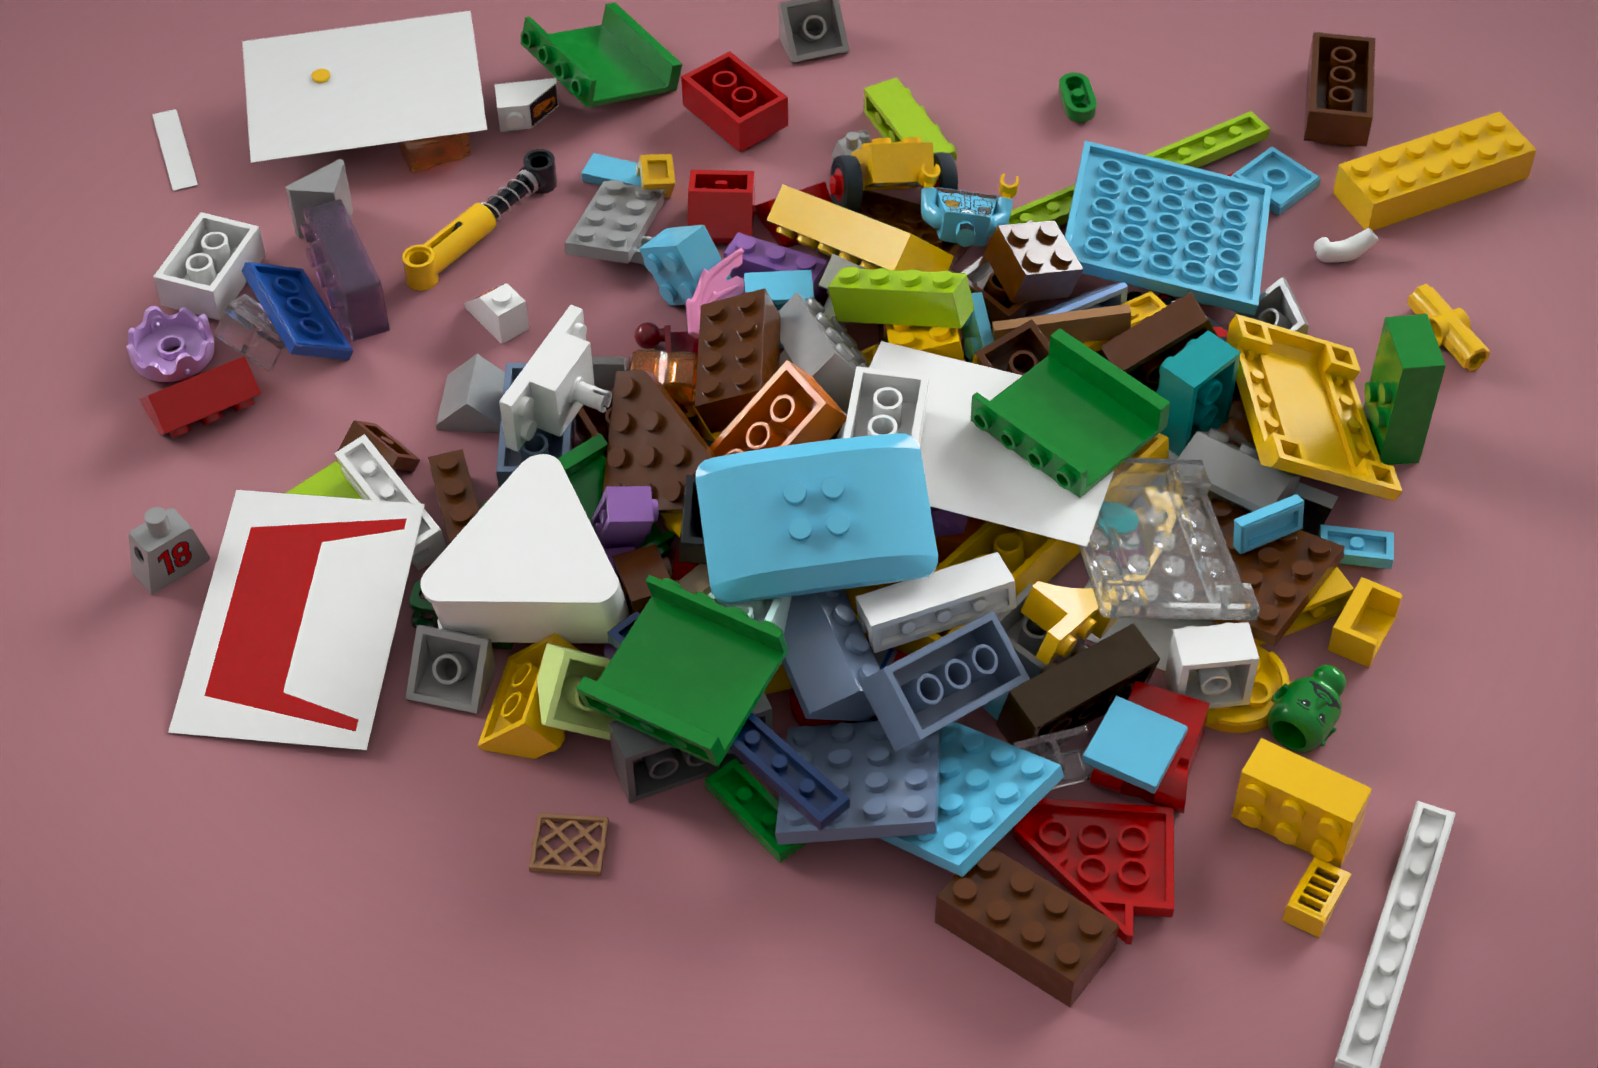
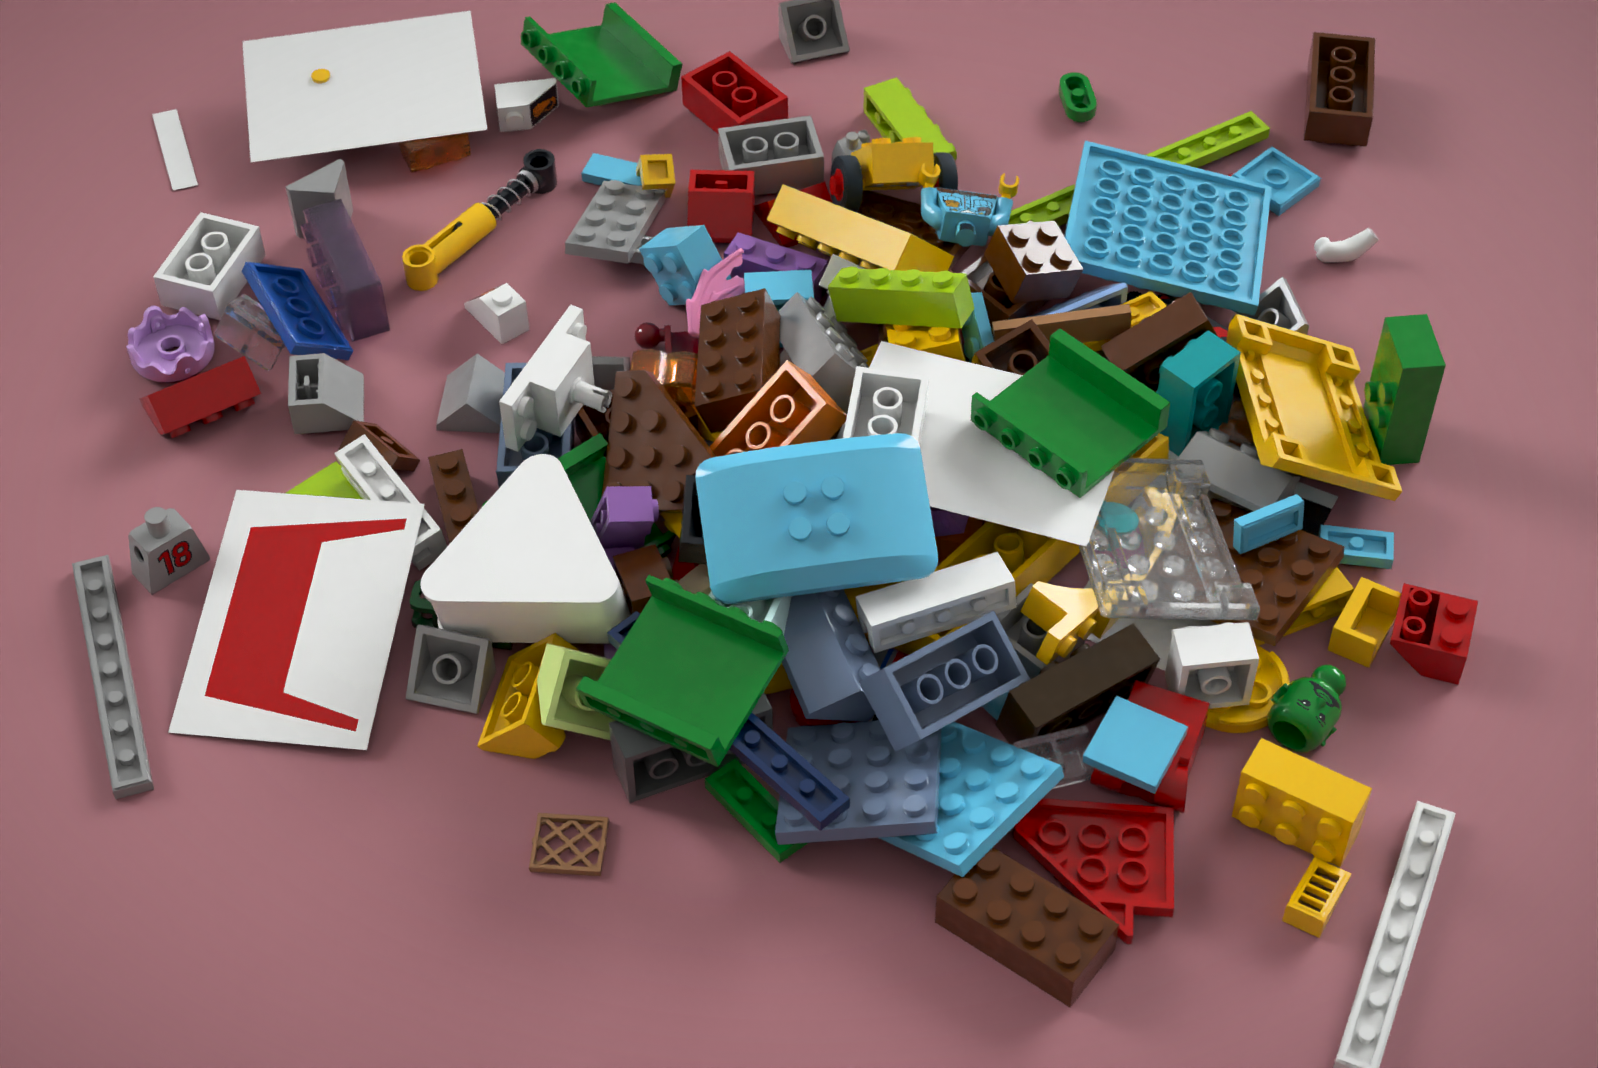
(112, 678): none -> light grey tile
(323, 394): none -> light grey slope
(776, 151): none -> light grey brick
(1433, 171): yellow brick -> none
(1434, 632): none -> red slope
(1450, 327): yellow piece -> none

